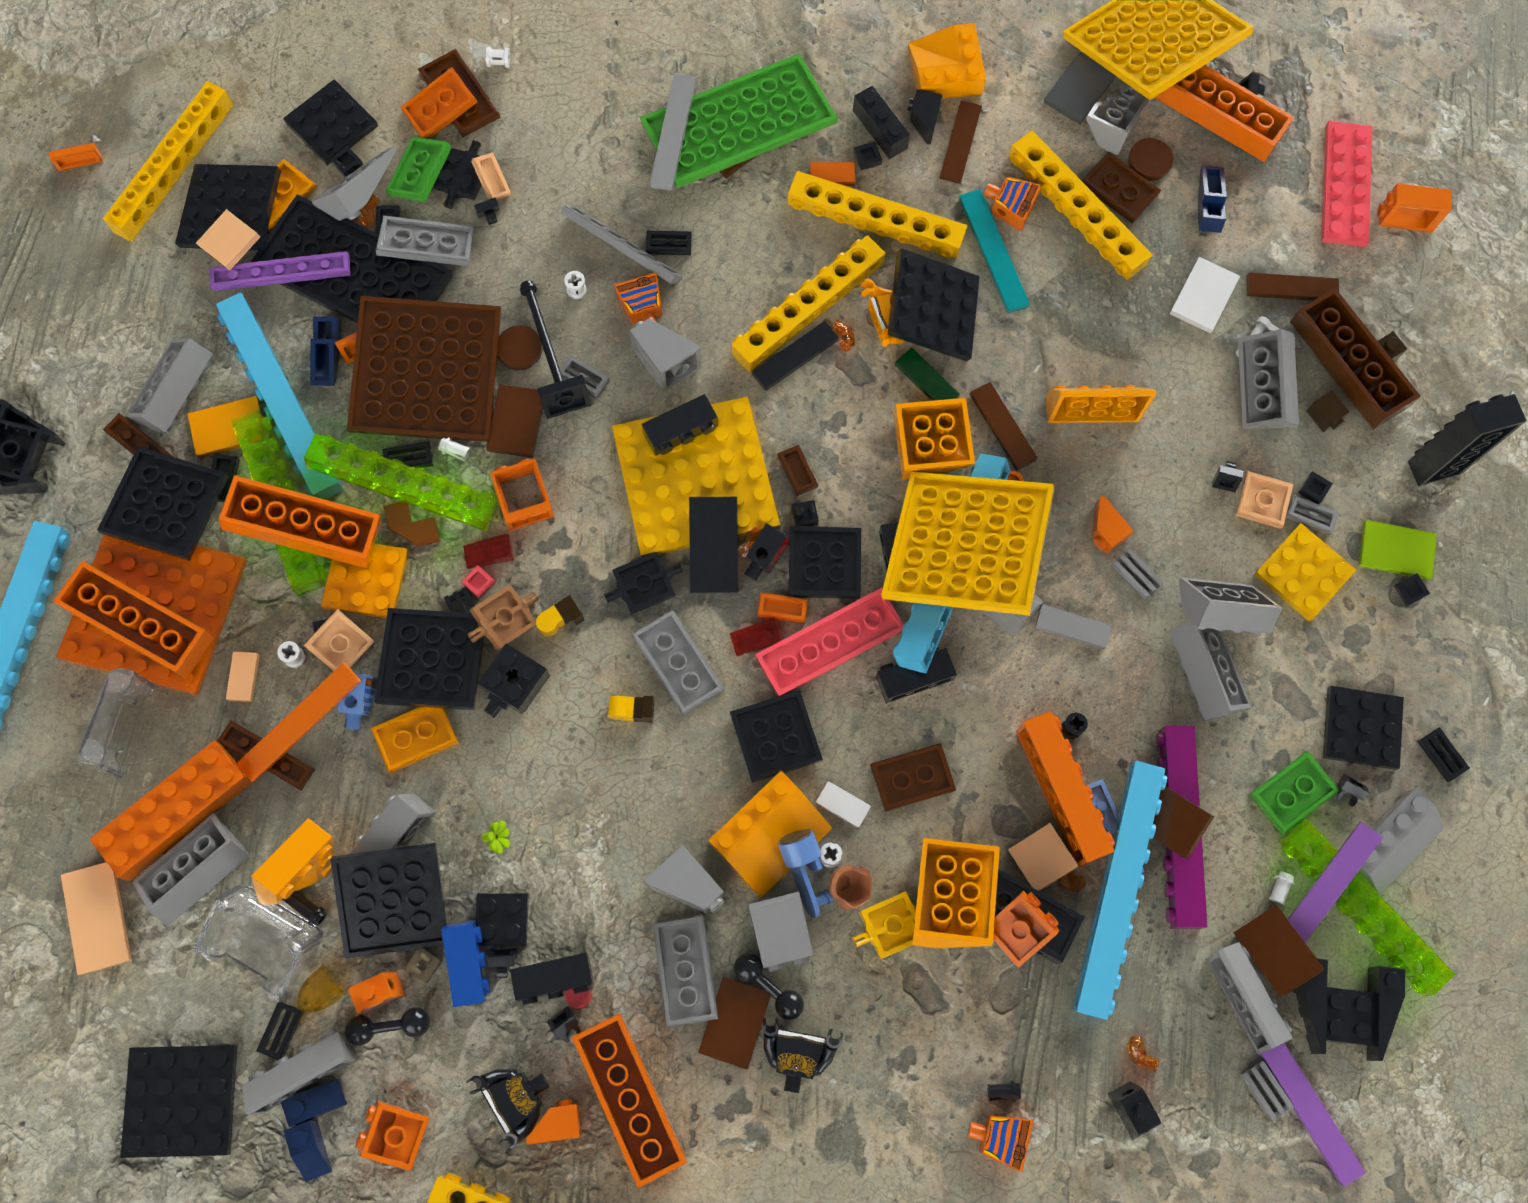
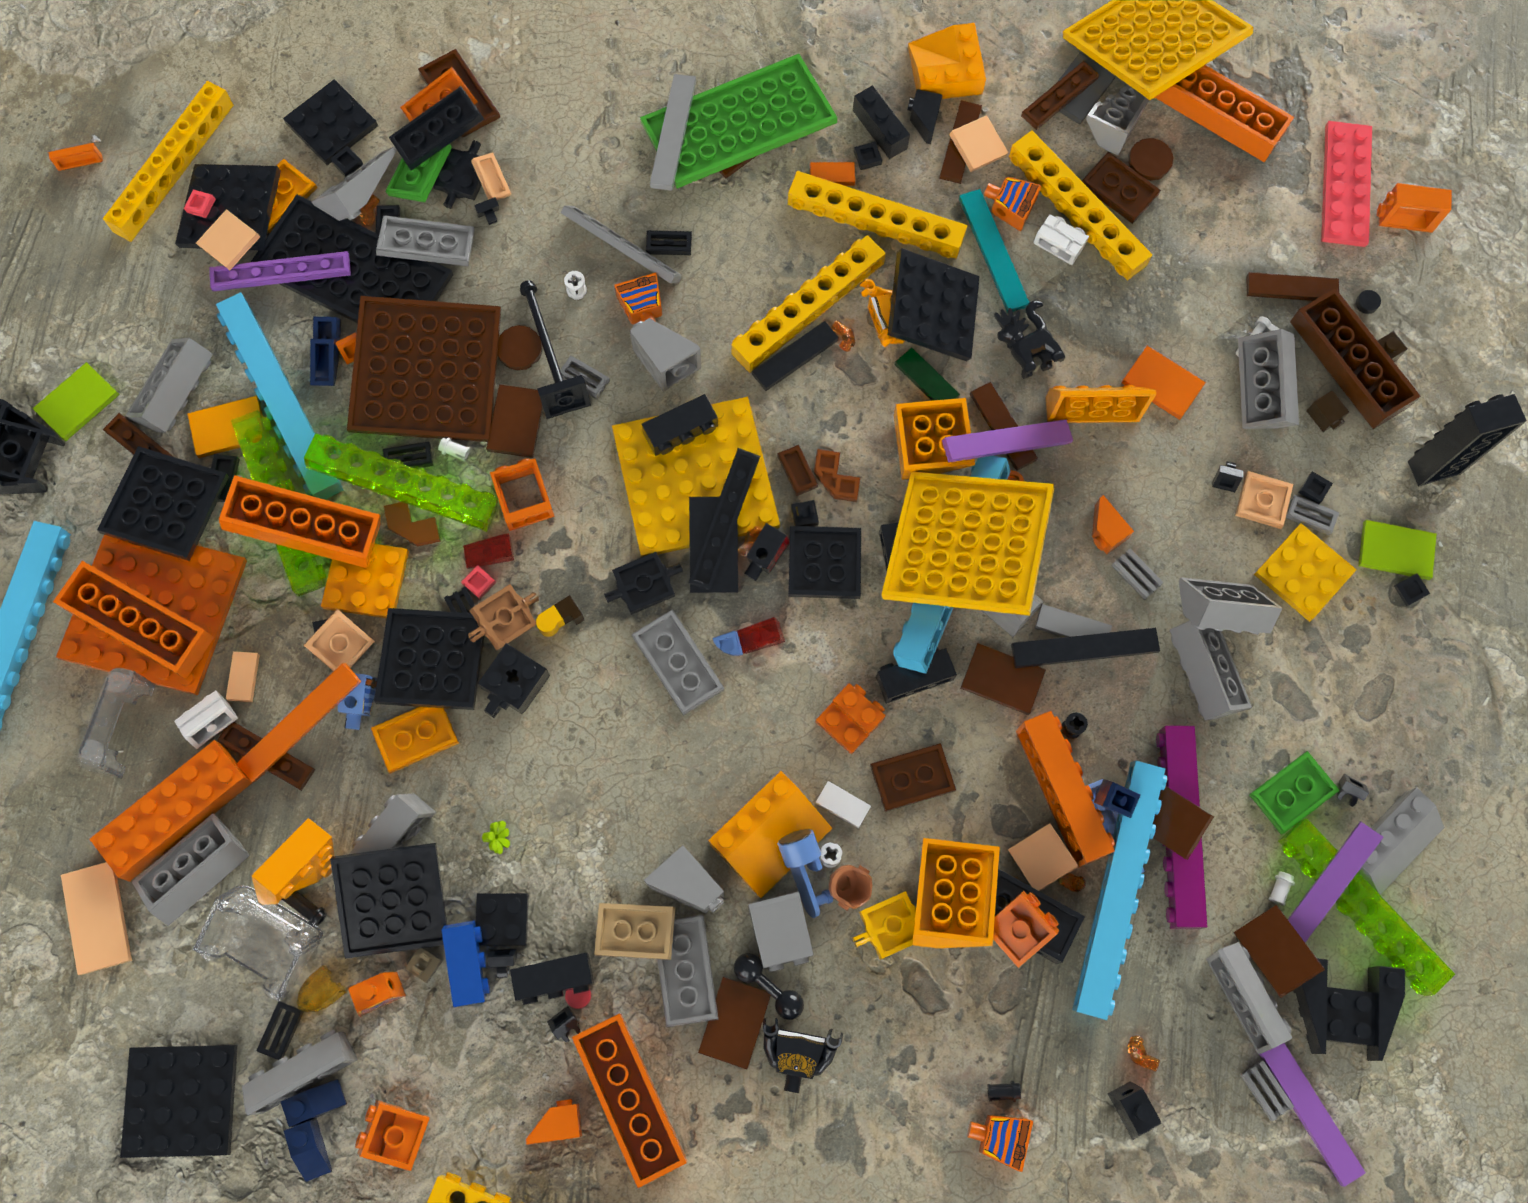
(76, 401): none -> lime tile
(199, 203): none -> coral tile
(206, 719): none -> white brick
(289, 648): white bush -> none
(361, 1029): black piece -> none
(436, 128): none -> black tile
(498, 57): white bush -> none
(512, 1101): black torso -> none
(631, 708): leg -> none
(634, 931): none -> tan plate
(724, 519): none -> black tile
(729, 643): none -> medium blue tile
(776, 736): black plate -> none
(782, 608): orange tile -> none
(829, 642): coral plate -> none
(838, 486): none -> dark orange tile
(851, 717): none -> orange plate
(978, 143): none -> light nougat tile
(996, 679): none -> reddish brown tile
(1007, 440): none -> medium lavender tile
(1036, 344): none -> black animal
(1059, 95): none -> reddish brown tile
(1061, 239): none -> white brick
(1085, 647): none -> black tile
(1116, 798): none -> dark blue slope
(1173, 384): none -> orange tile
(1204, 295): white tile -> none
(1211, 199): dark blue slope -> none
(1251, 83): black tile -> none
(1363, 727): black plate -> none
(1368, 301): none -> black tile
(1436, 760): black tile -> none

